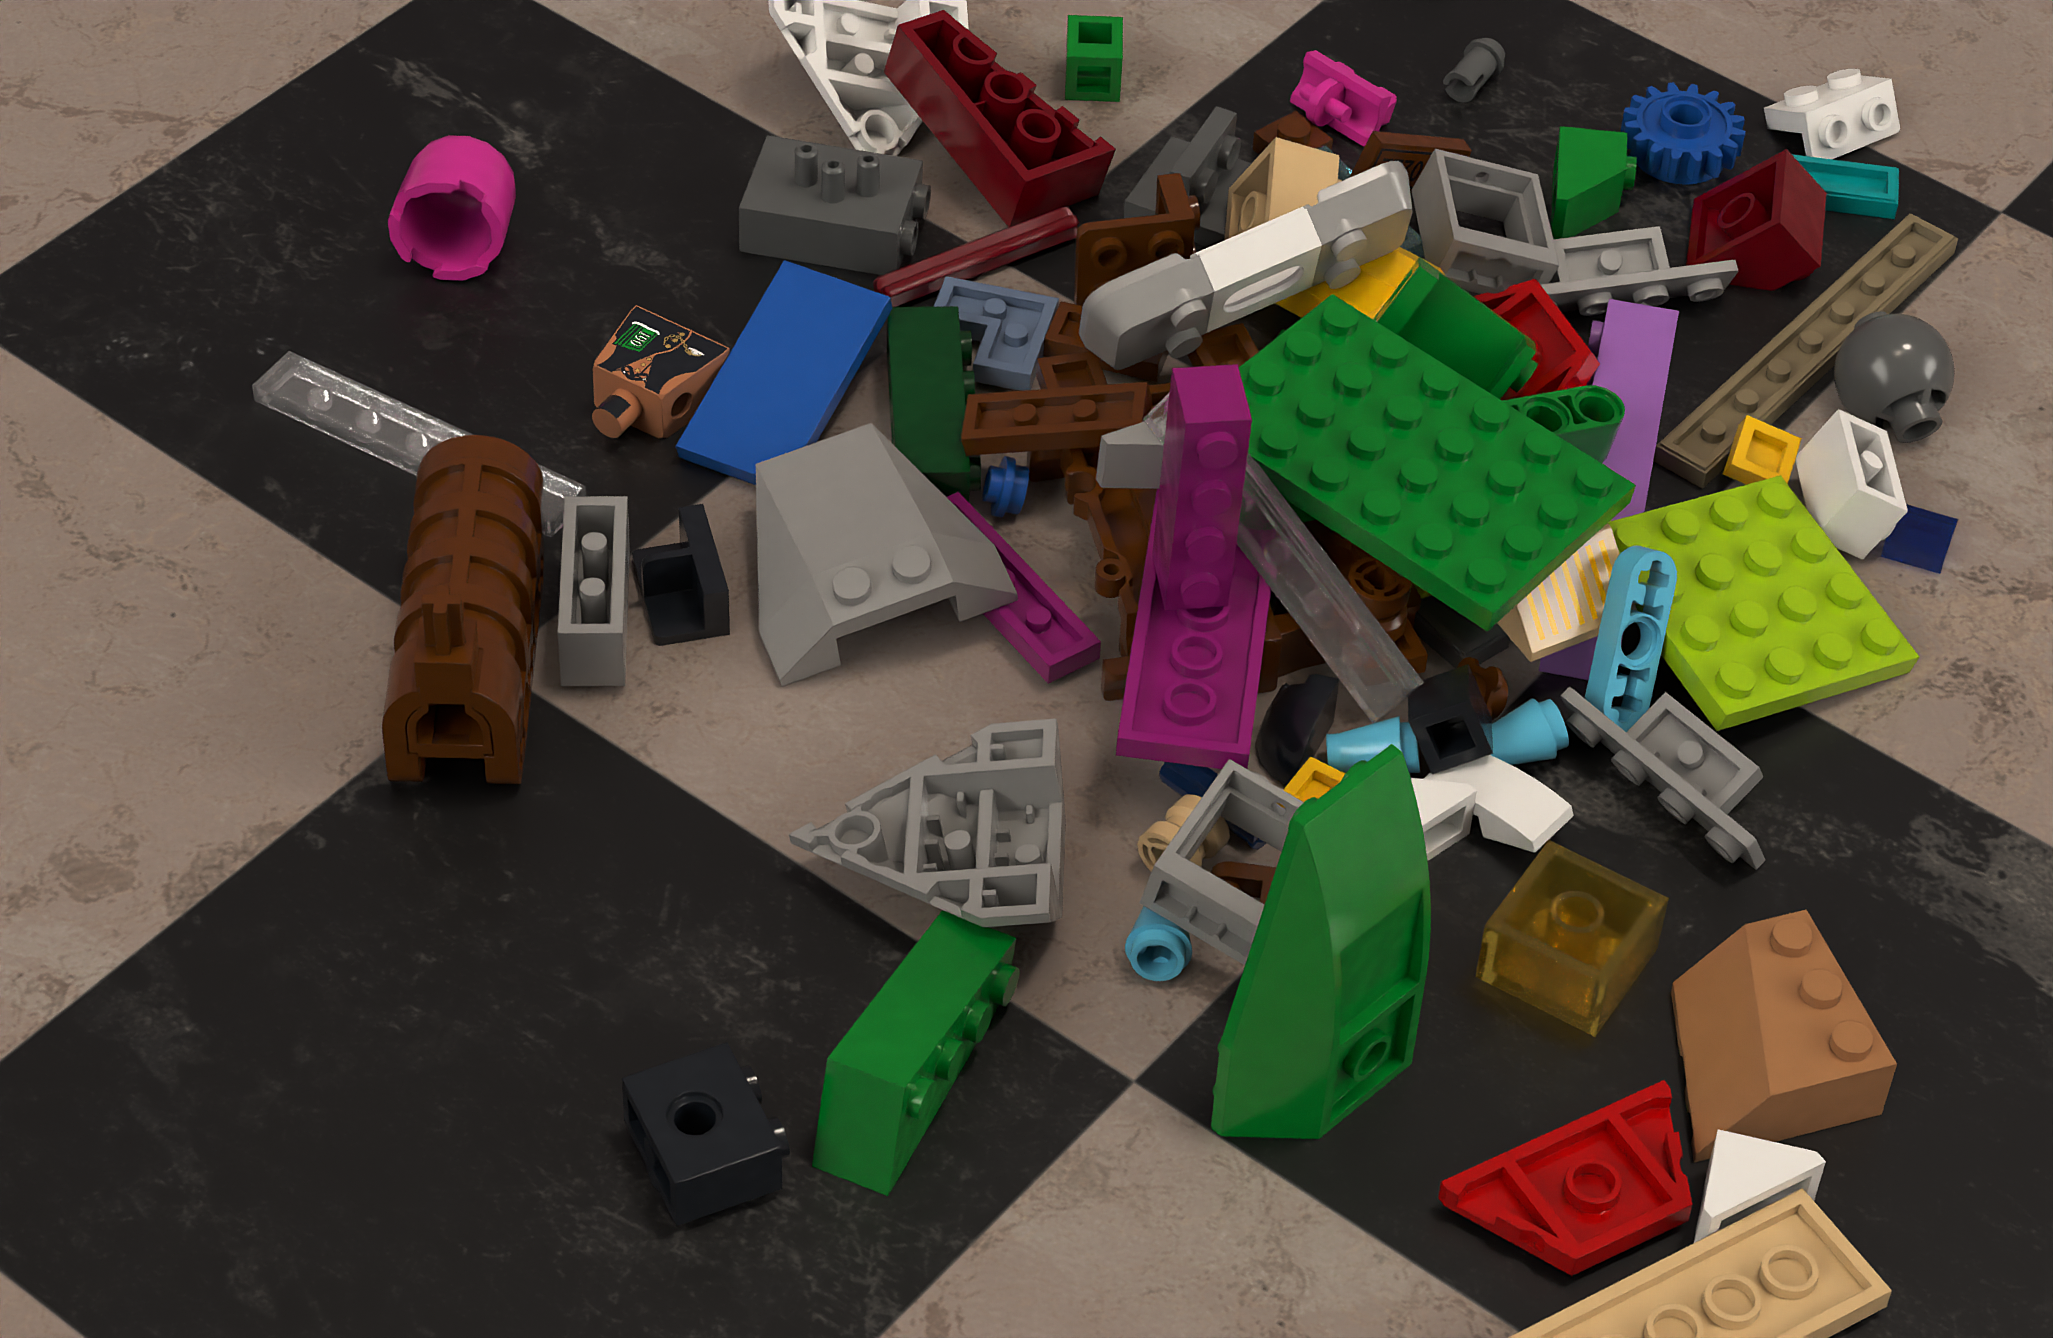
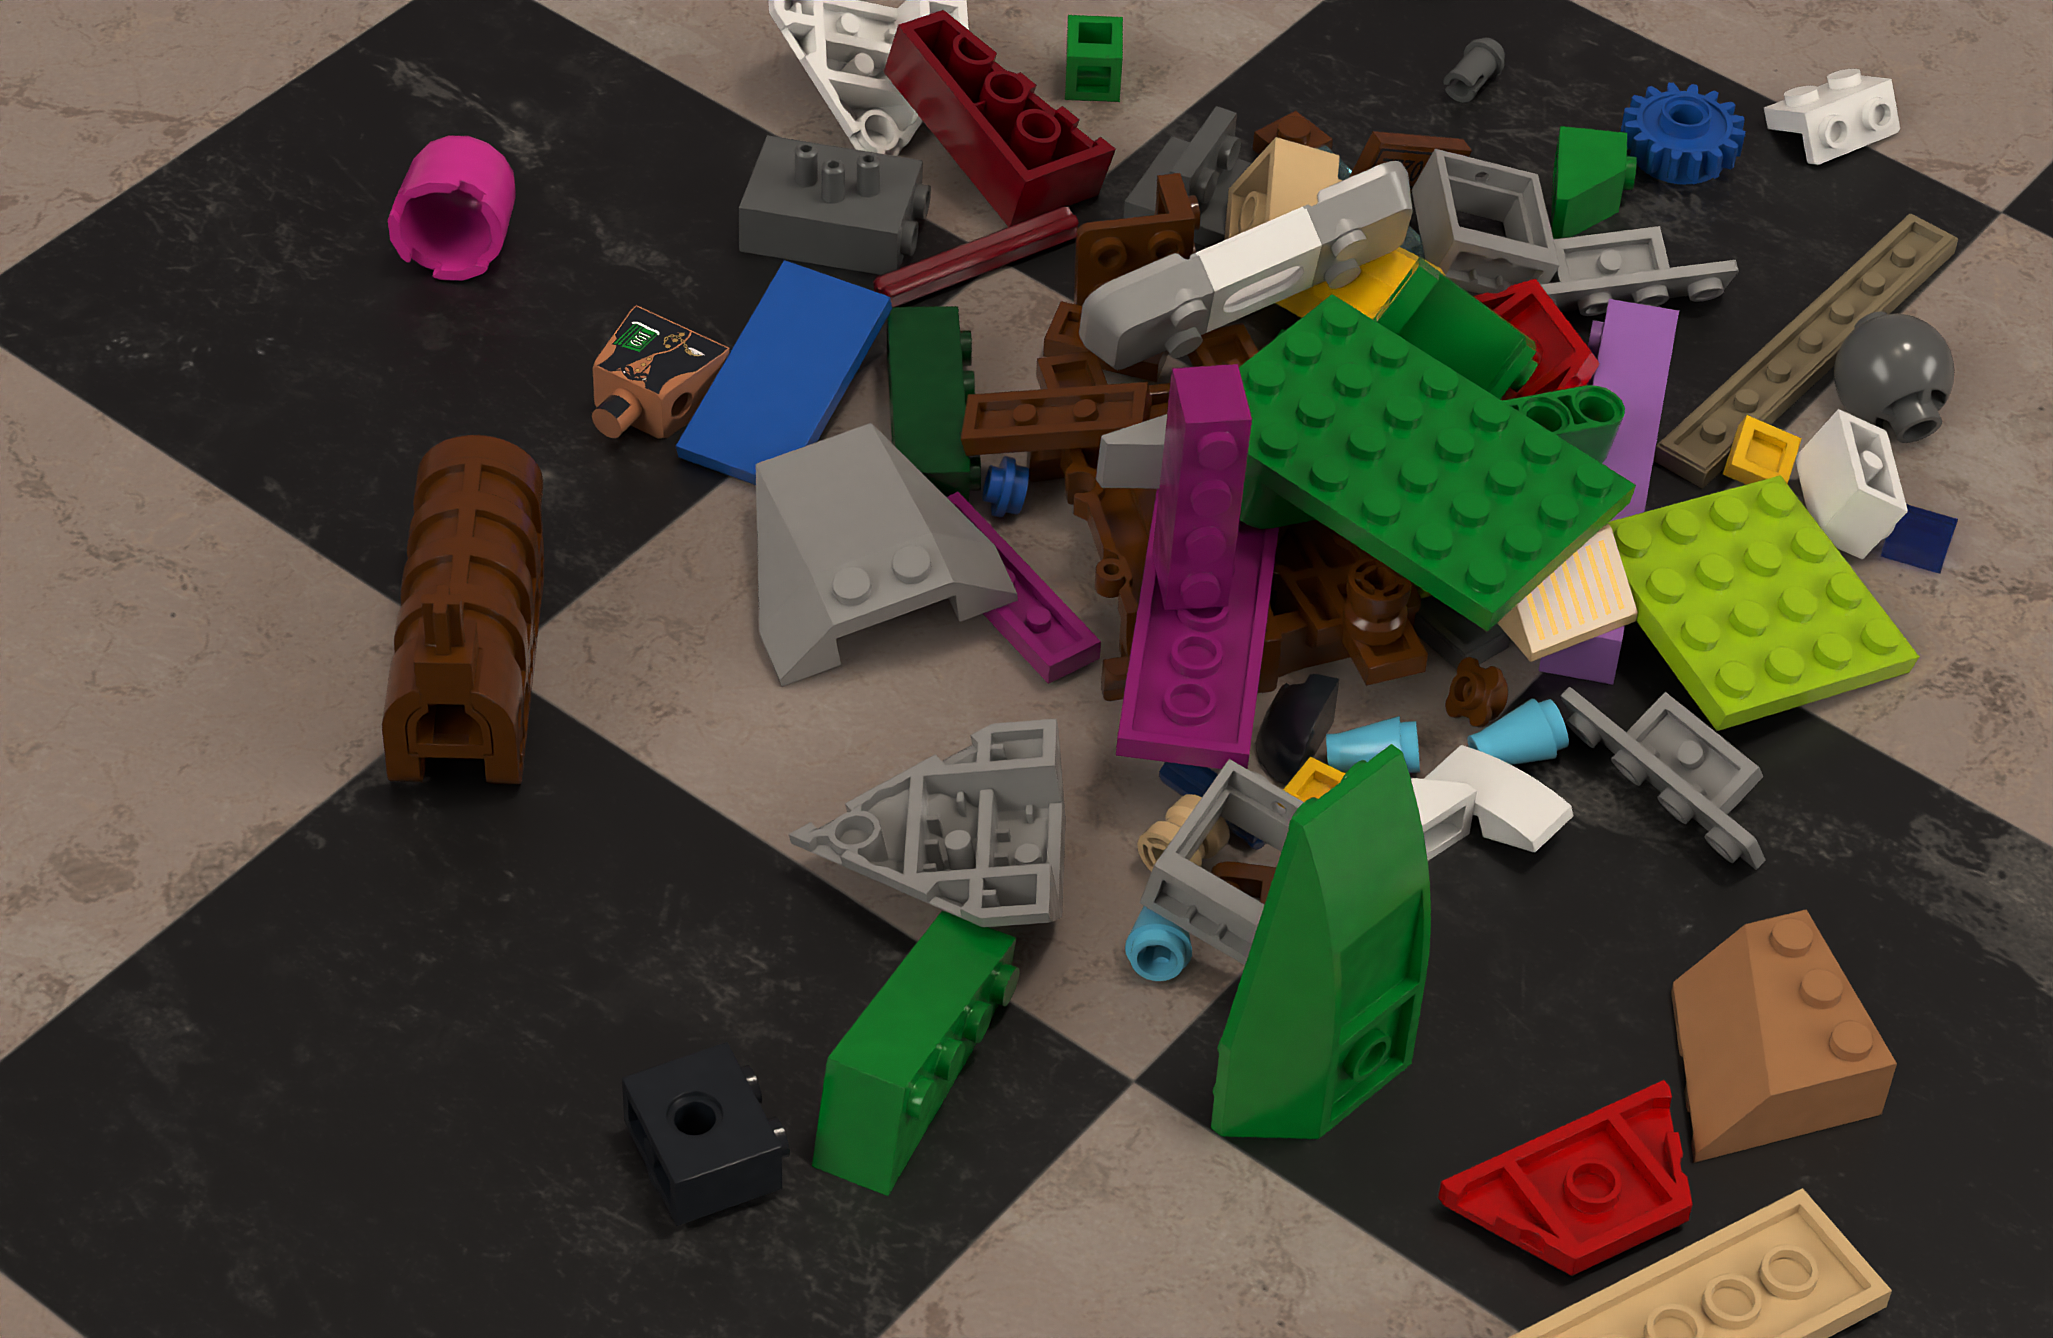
(378, 423): clear tile -> none
(594, 591): light grey brick -> none
(684, 583): black panel -> none
(1007, 324): sand blue plate -> none
(1315, 592): clear tile -> none
(1341, 99): dark pink hips -> none
(1450, 719): black brick -> none
(1571, 937): clear yellow brick -> none
(1616, 617): medium azure beam -> none
(1750, 1175): white slope -> none
(1764, 221): dark red slope -> none
(1855, 186): teal tile -> none

